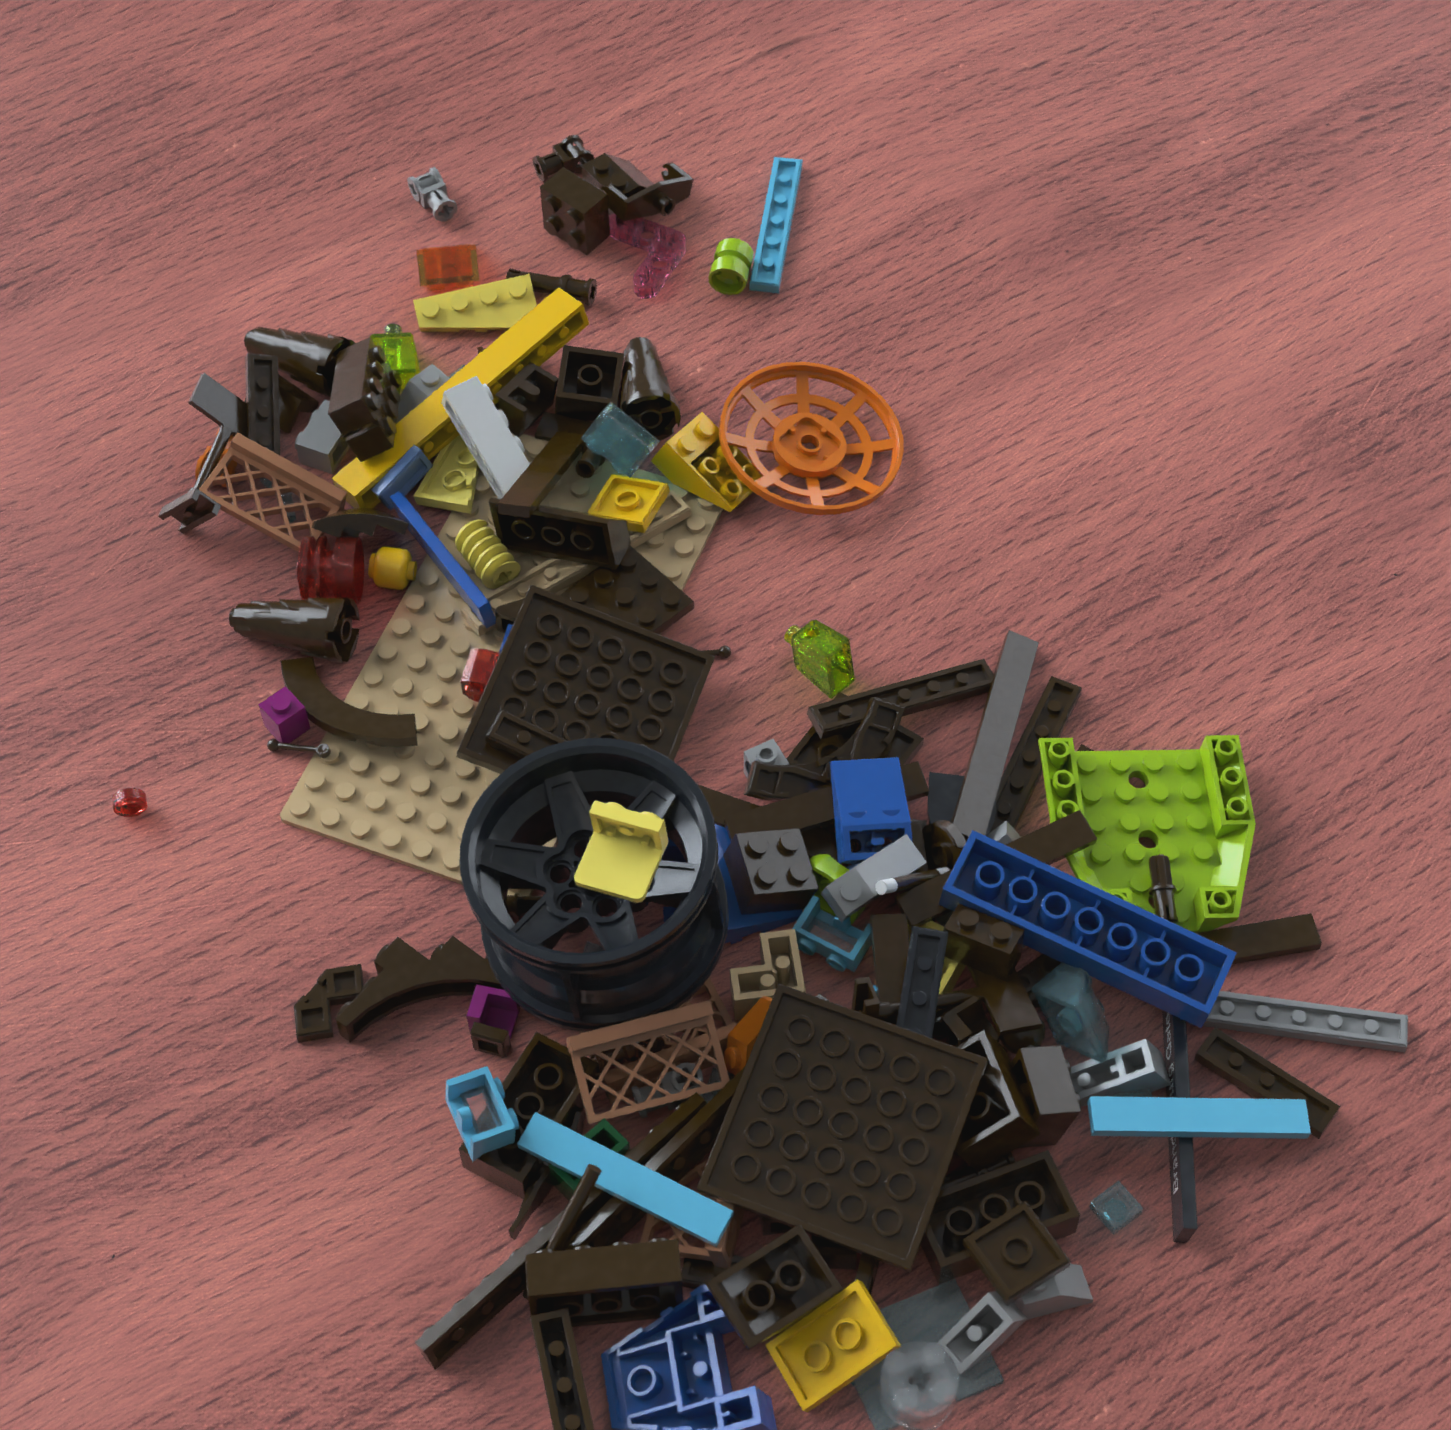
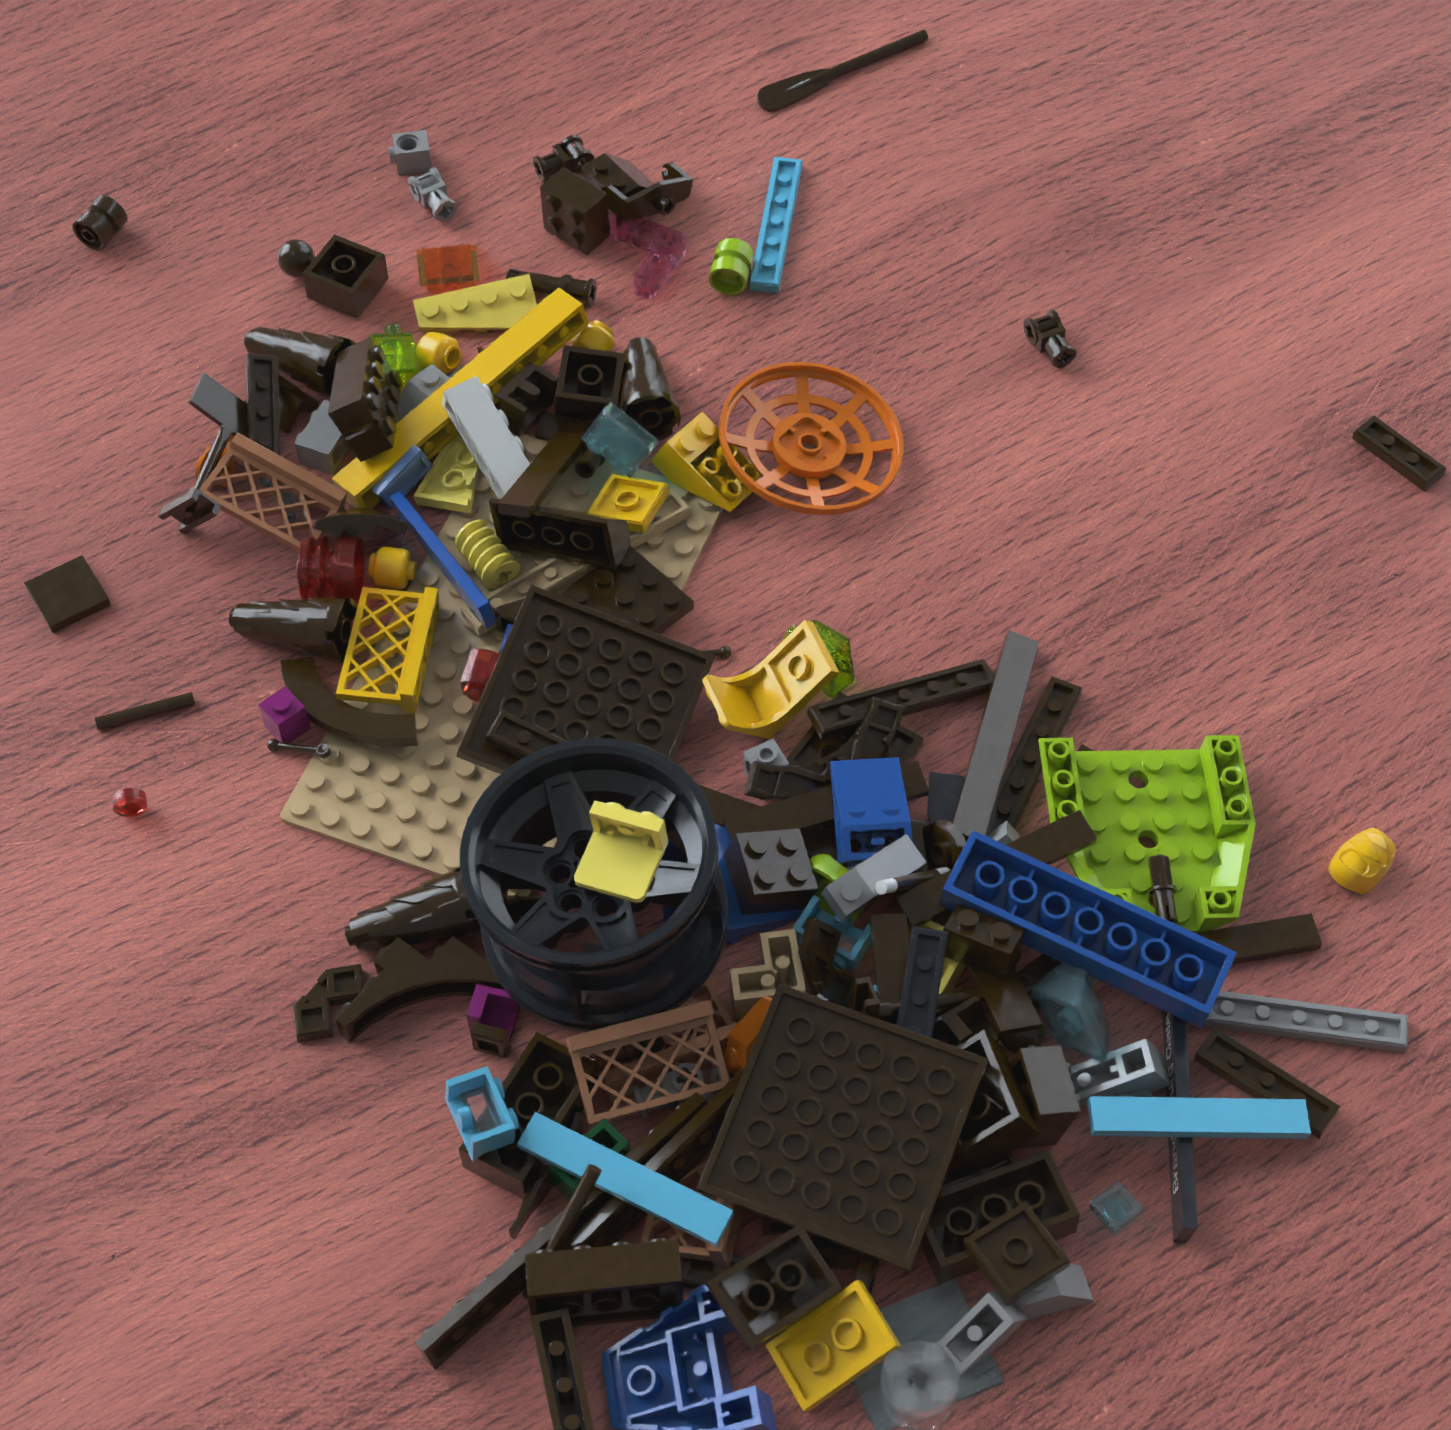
(67, 593): none -> dark brown tile
(100, 222): none -> dark brown wheel
(144, 711): none -> dark brown bar
(341, 274): none -> dark brown brick
(410, 152): none -> light grey brick
(415, 657): none -> yellow fence
(417, 915): none -> dark brown cone
(440, 351): none -> yellow head
(595, 336): none -> yellow head
(776, 688): none -> yellow bracket
(795, 88): none -> dark brown piece
(817, 955): none -> dark brown tile
(1049, 335): none -> dark brown connector
(1363, 860): none -> yellow piece
(1399, 453): none -> dark brown tile

